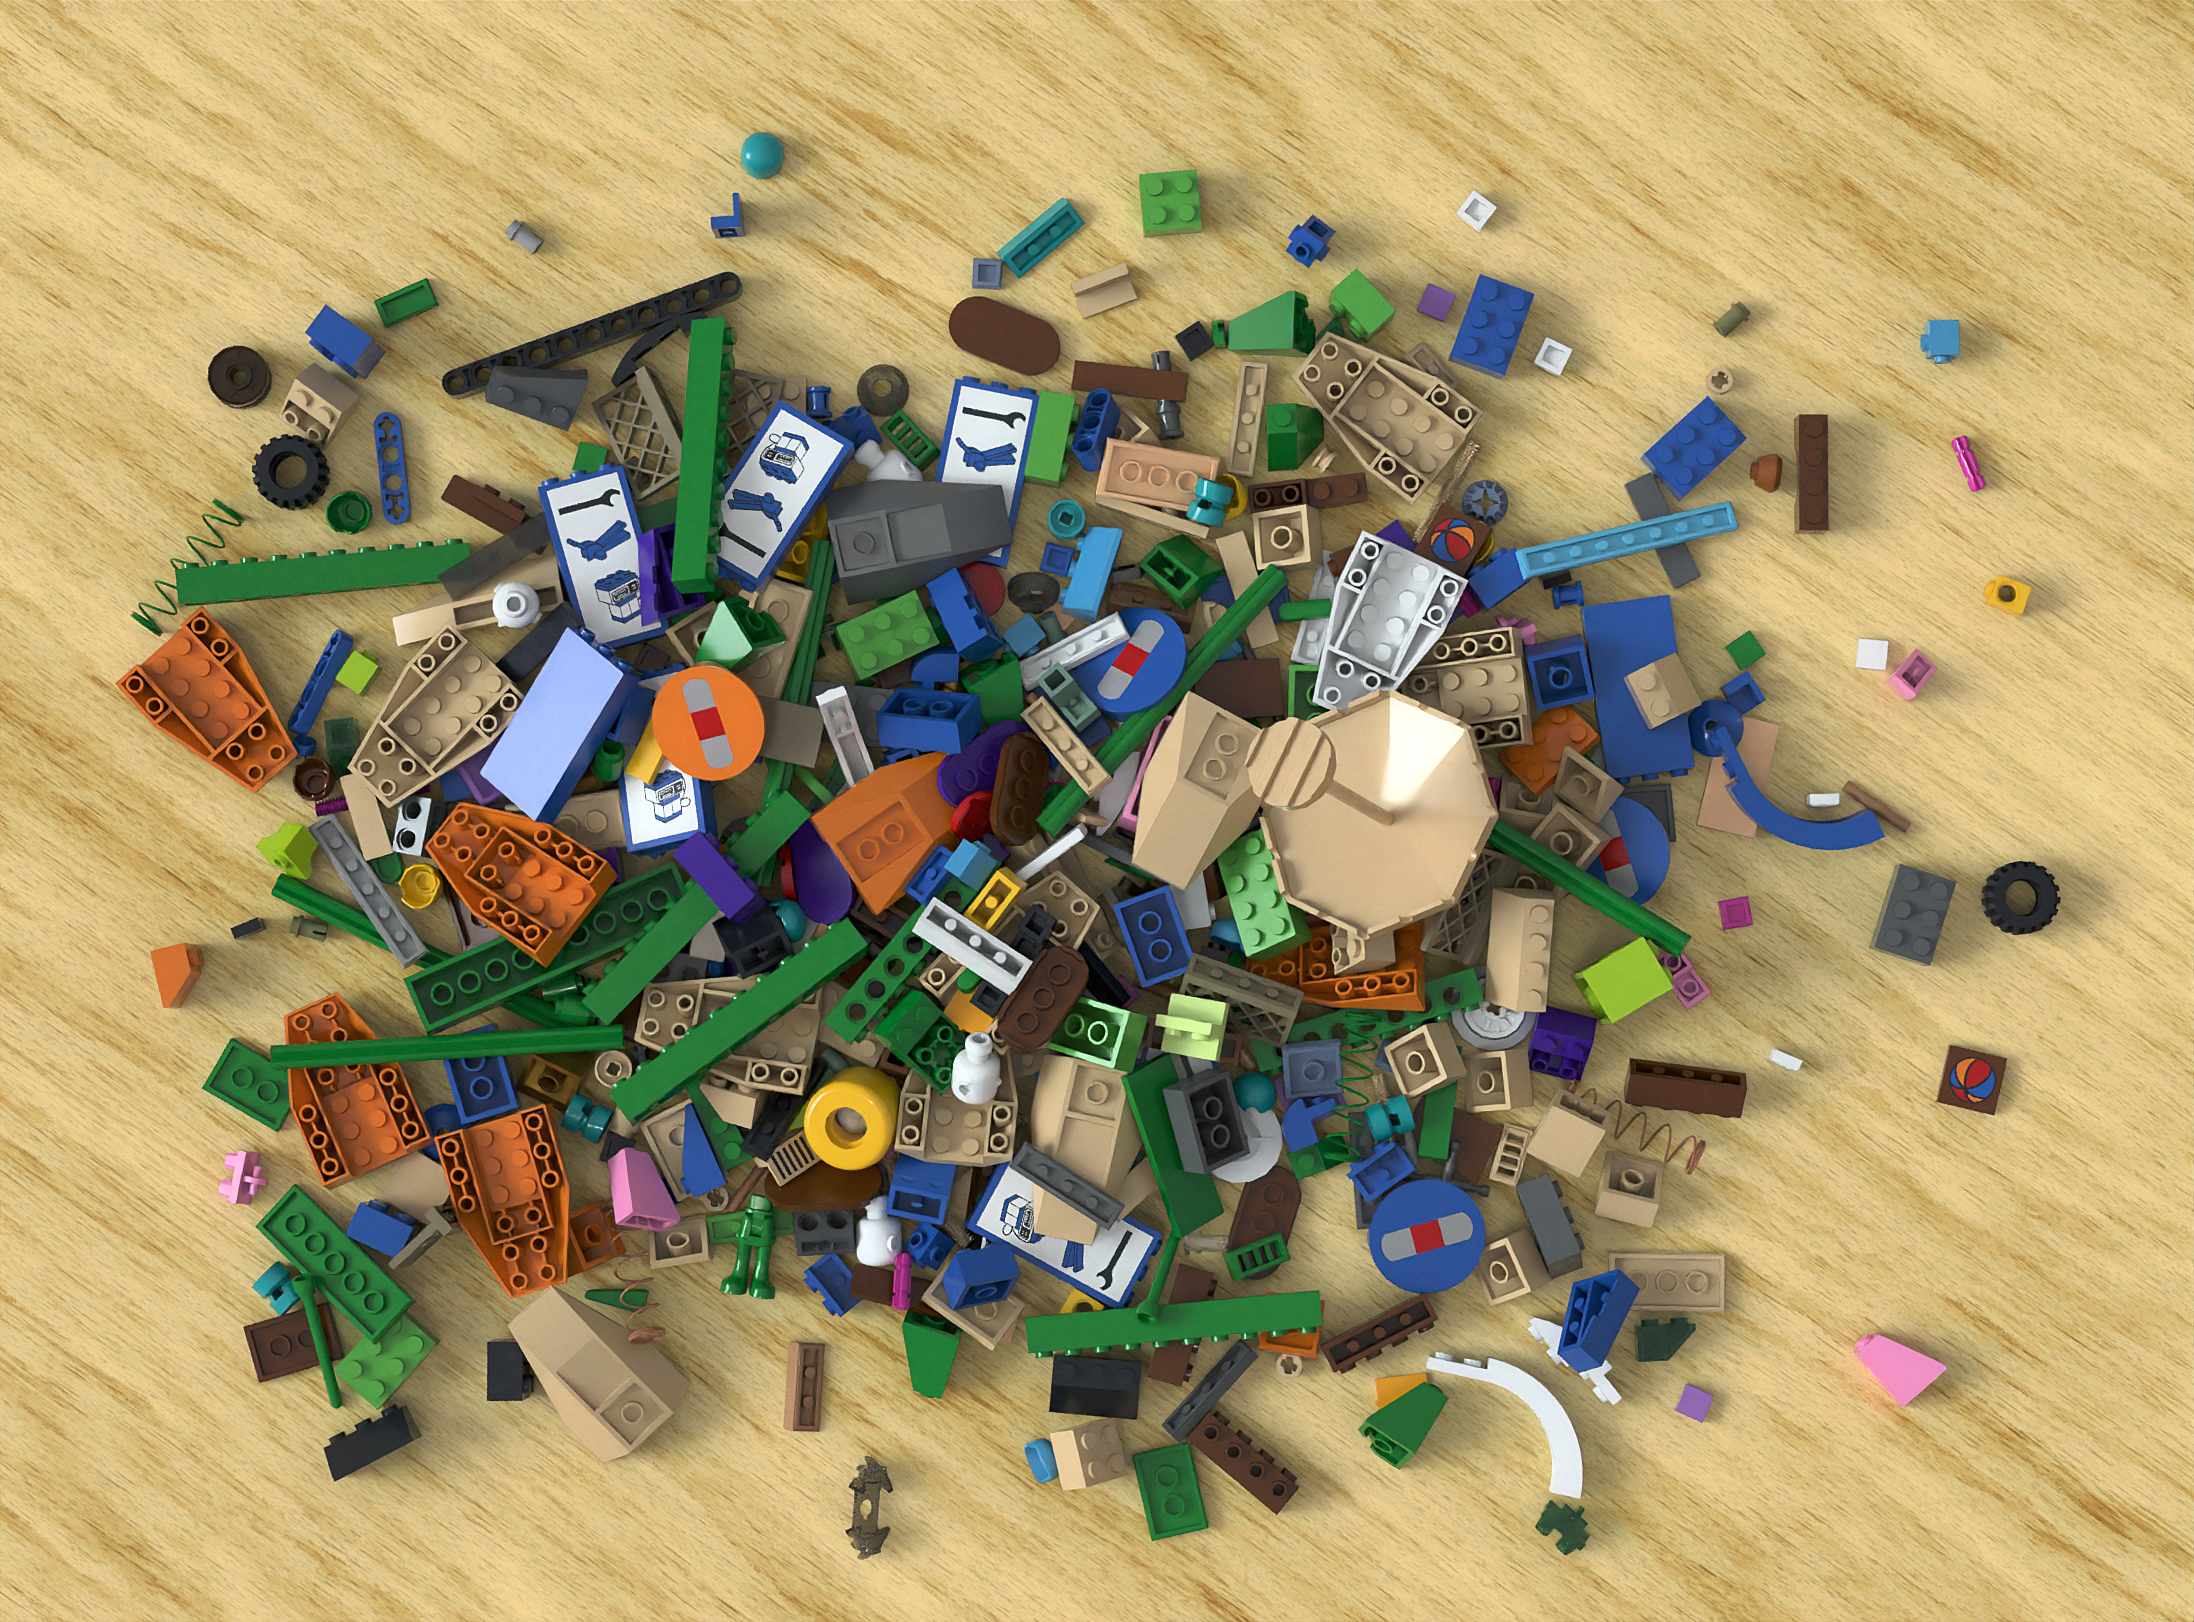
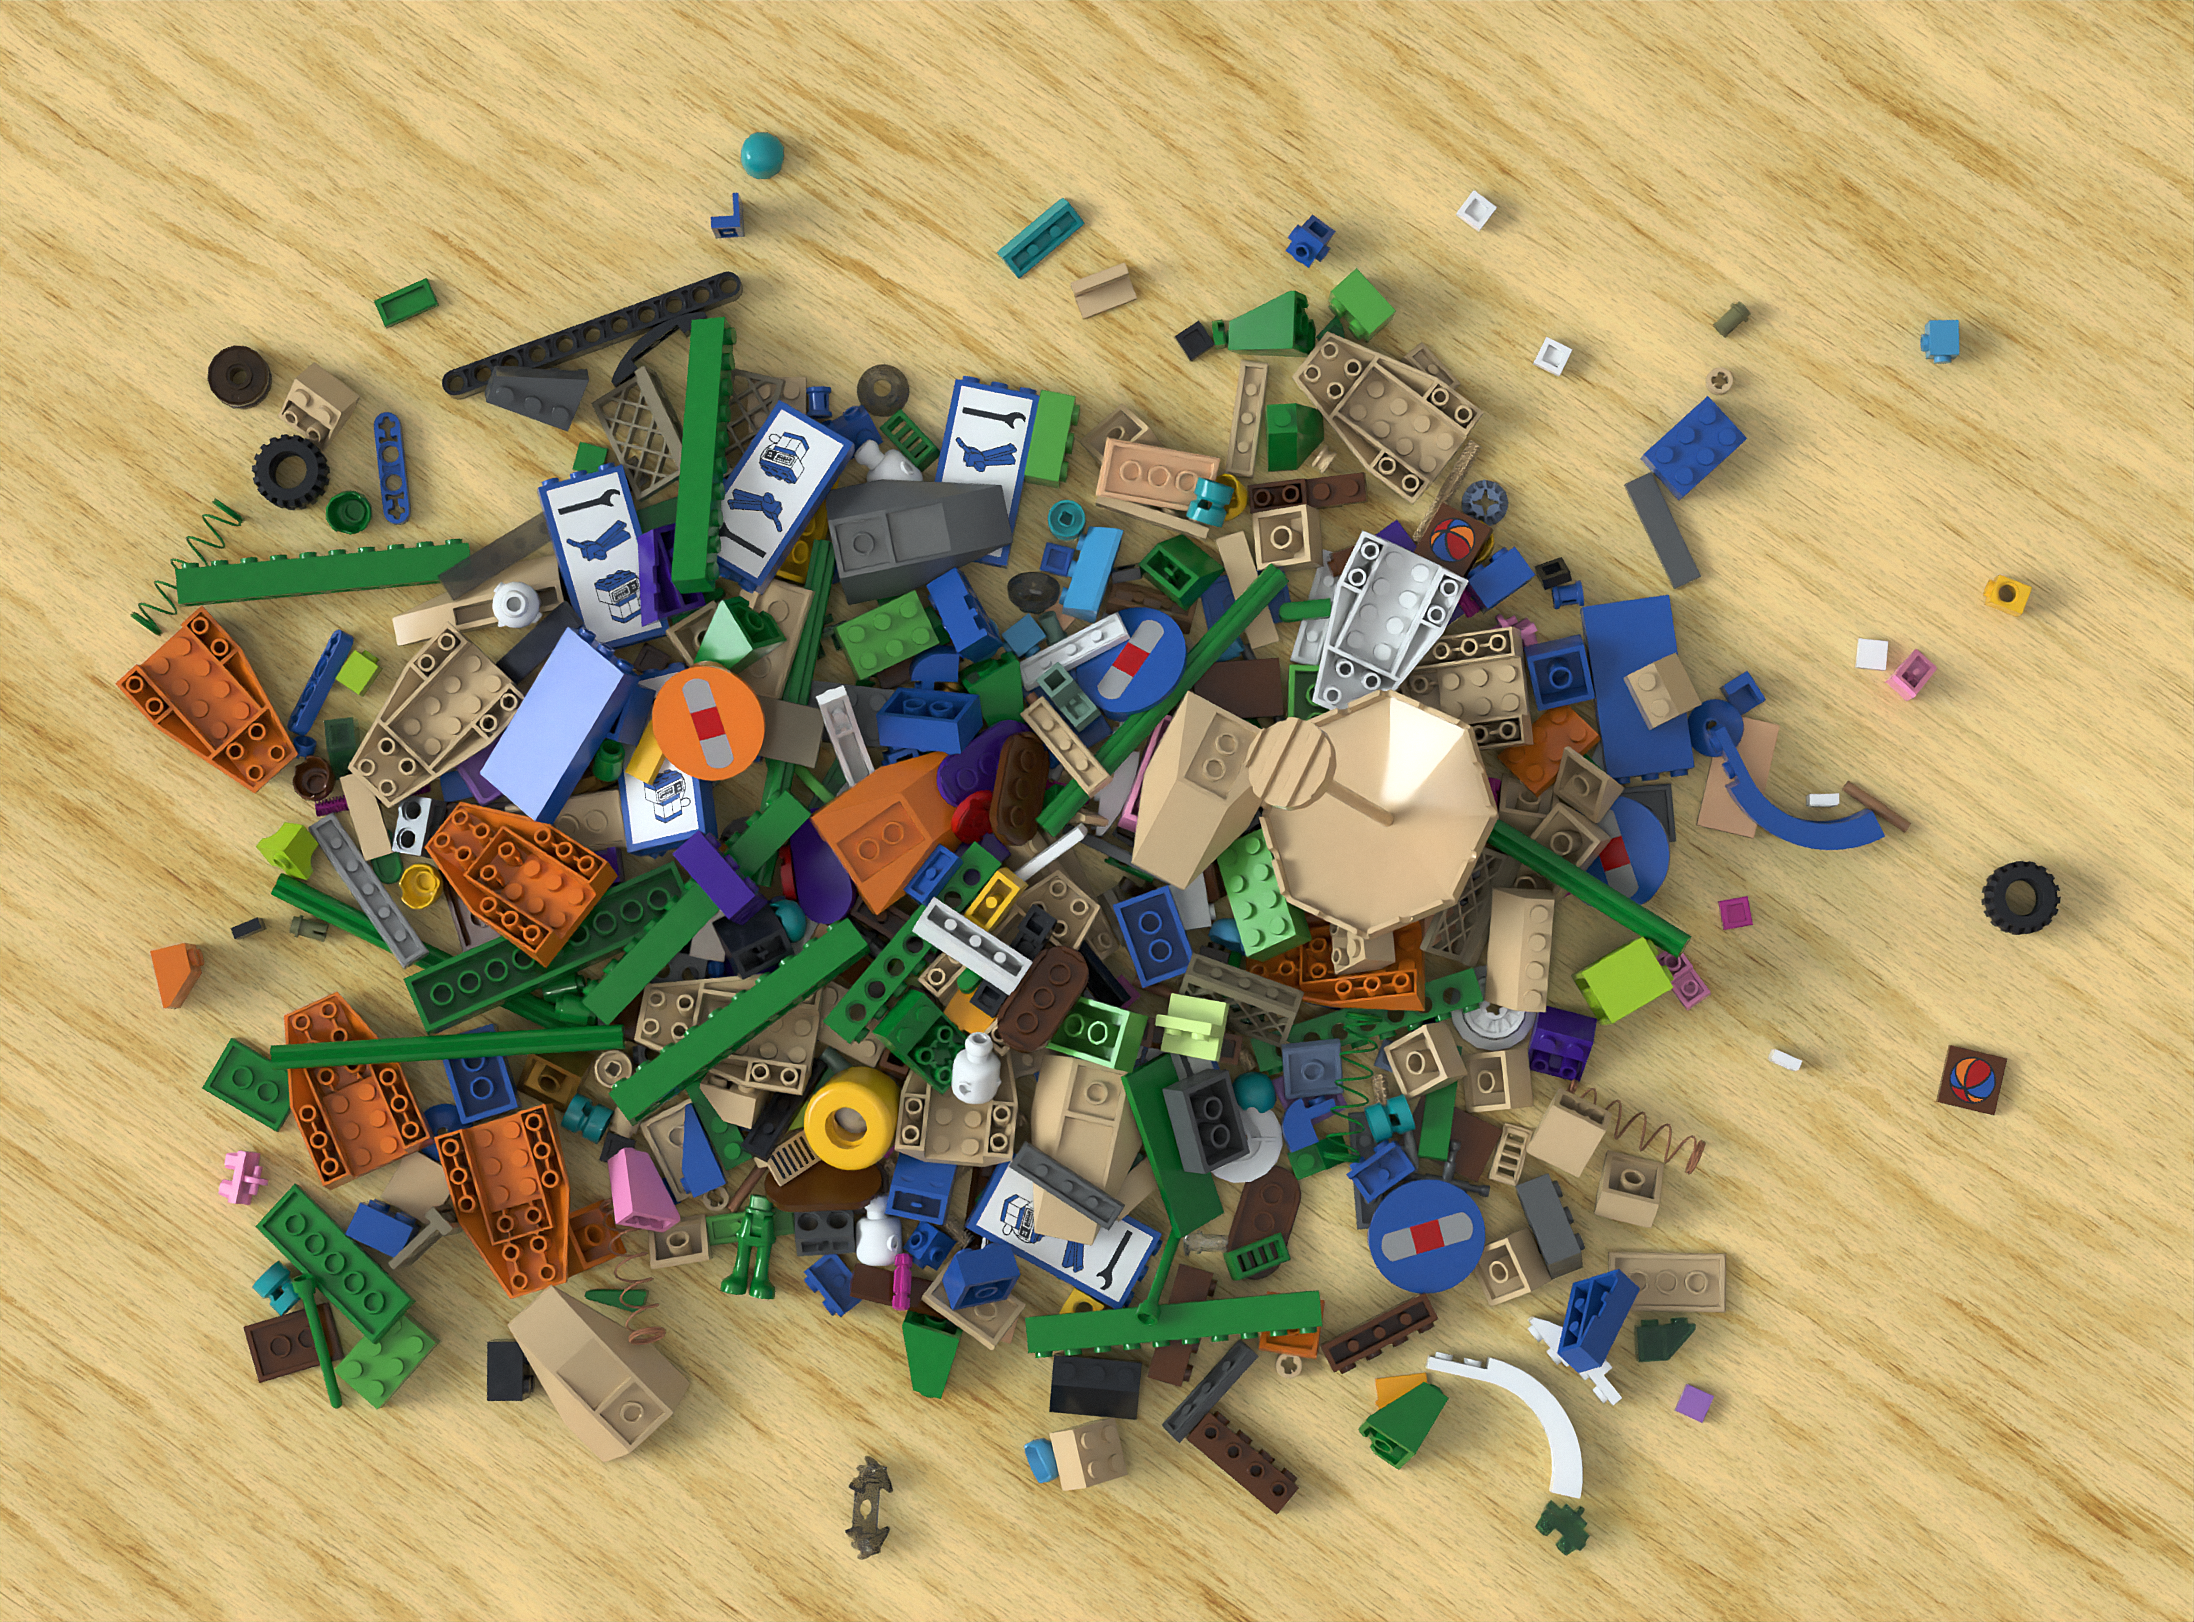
(344, 343): blue brick -> none
(370, 1441): black slope -> none
(486, 506): reddish brown bracket -> none
(524, 236): light grey pin -> none
(803, 1386): medium nougat slope -> none
(971, 863): dark azure brick -> none
(987, 274): sand blue tile -> none
(987, 585): red tile -> none
(1004, 336): reddish brown tile -> none
(1096, 423): blue beam -> none
(1130, 381): reddish brown tile -> none
(1167, 411): dark grey pin -> none
(1170, 203): bright green brick -> none
(1170, 1491): green tile -> none
(1212, 612): tan tile -> none
(1435, 302): medium lavender tile -> none
(1491, 327): blue brick -> none
(1626, 540): medium azure tile -> none
(1685, 1088): reddish brown brick -> none
(1745, 650): green tile -> none
(1767, 472): dark orange cone -> none
(1812, 473): reddish brown arch -> none
(1897, 1367): bright pink slope -> none
(1912, 915): dark grey brick -> none
(1968, 463): dark pink axle -> none

